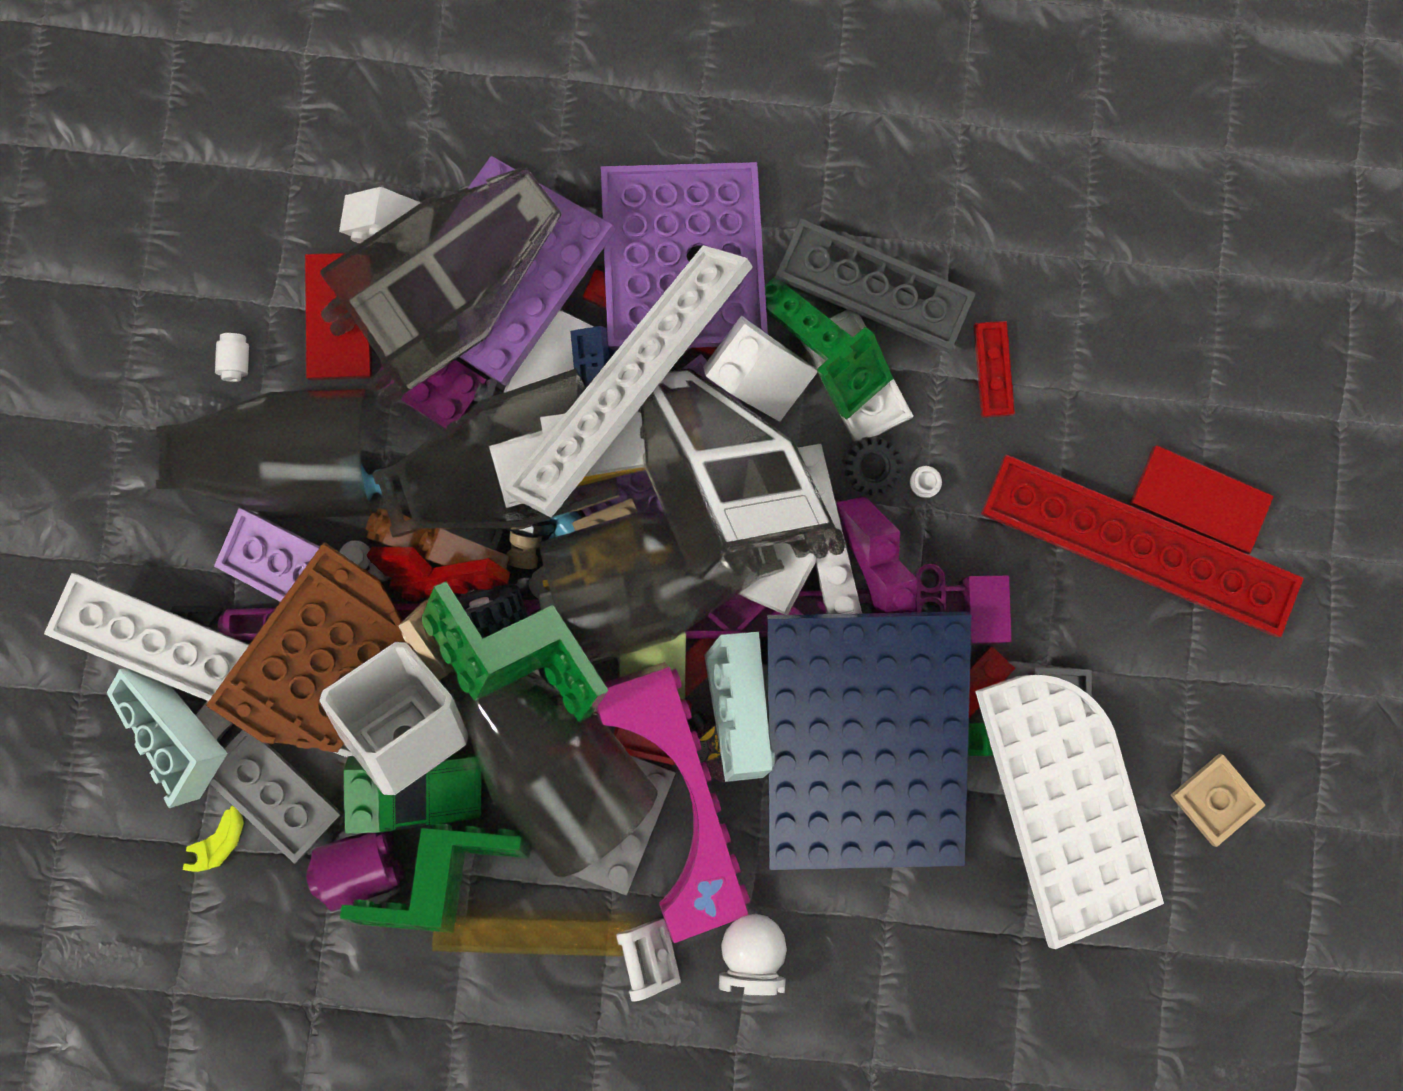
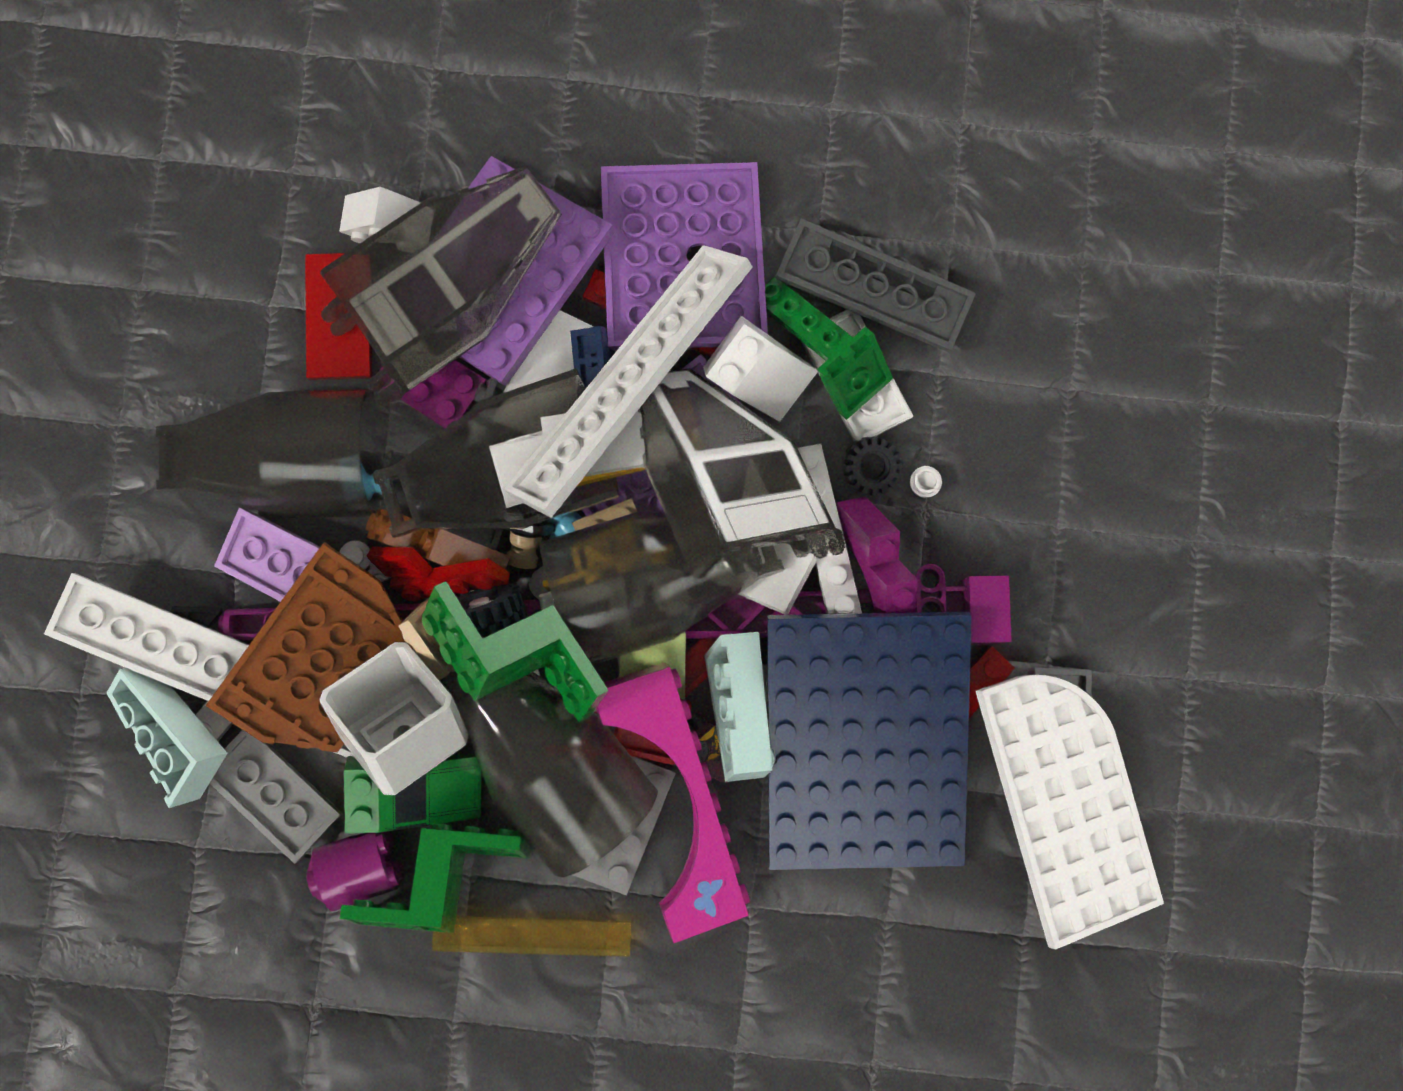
(217, 847): neon yellow piece -> none
(232, 357): white brick -> none
(656, 956): white plate -> none
(754, 953): white tile -> none
(978, 740): green tile -> none
(994, 369): red tile -> none
(1142, 546): red plate -> none
(1201, 500): red tile -> none
(1217, 800): tan plate -> none

